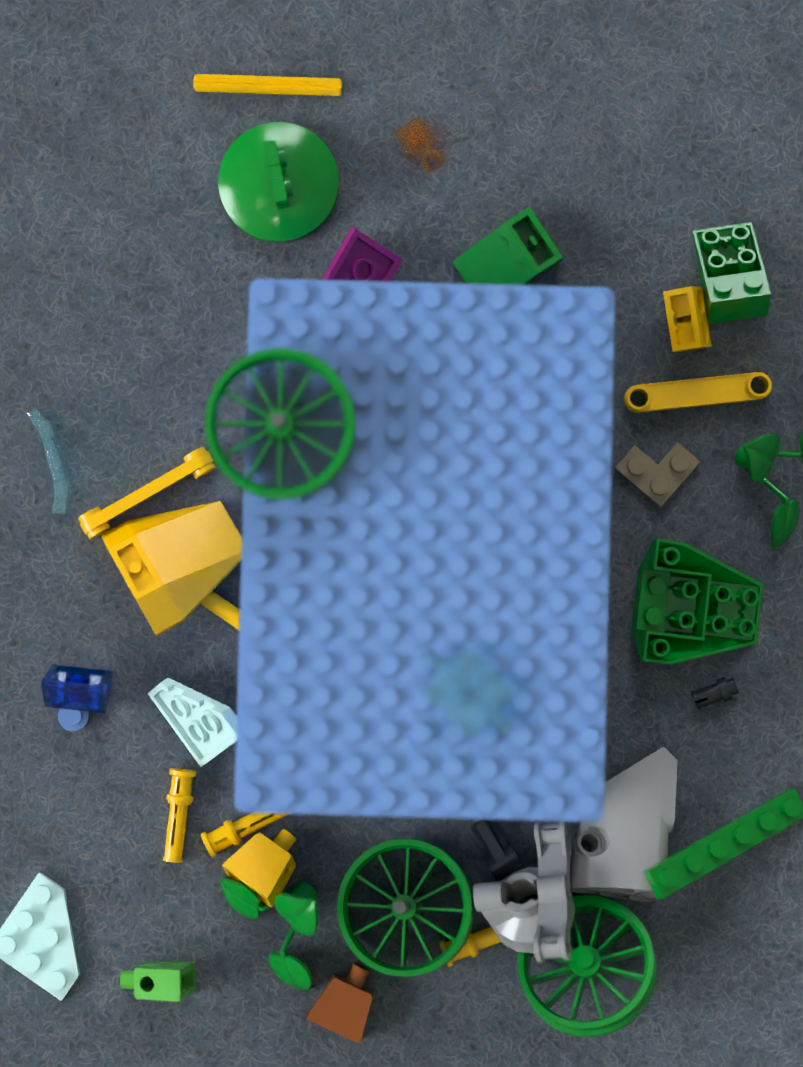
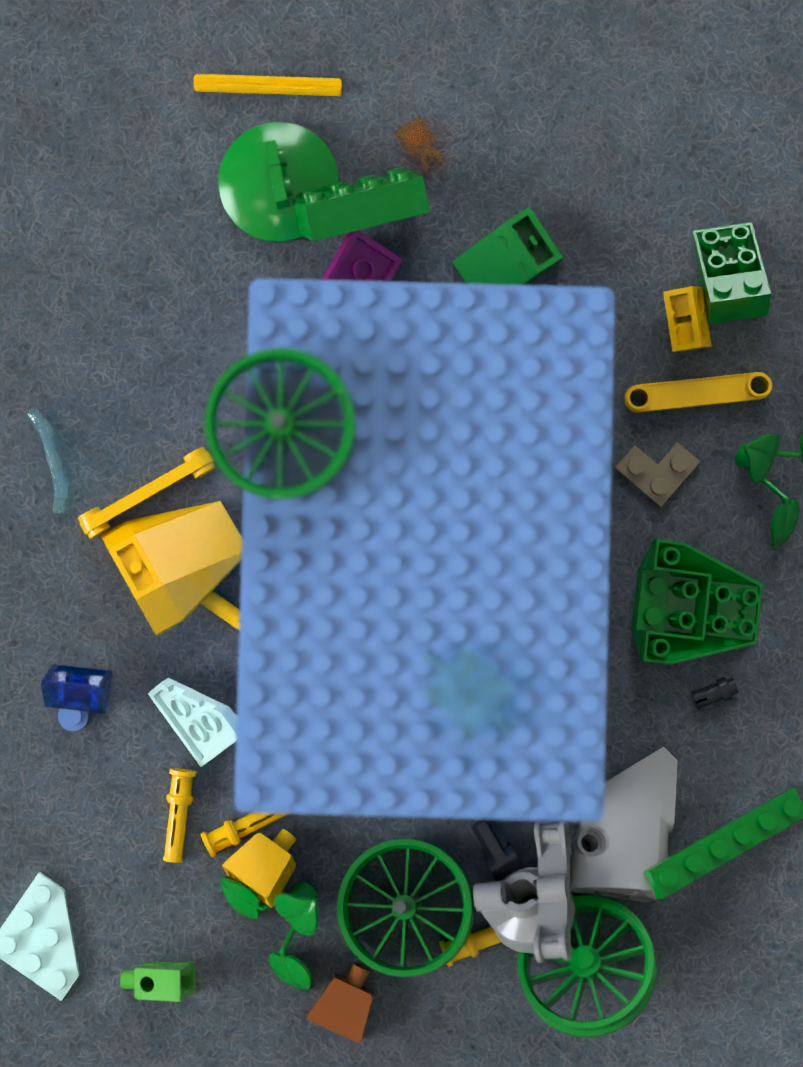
(360, 204): none -> green brick

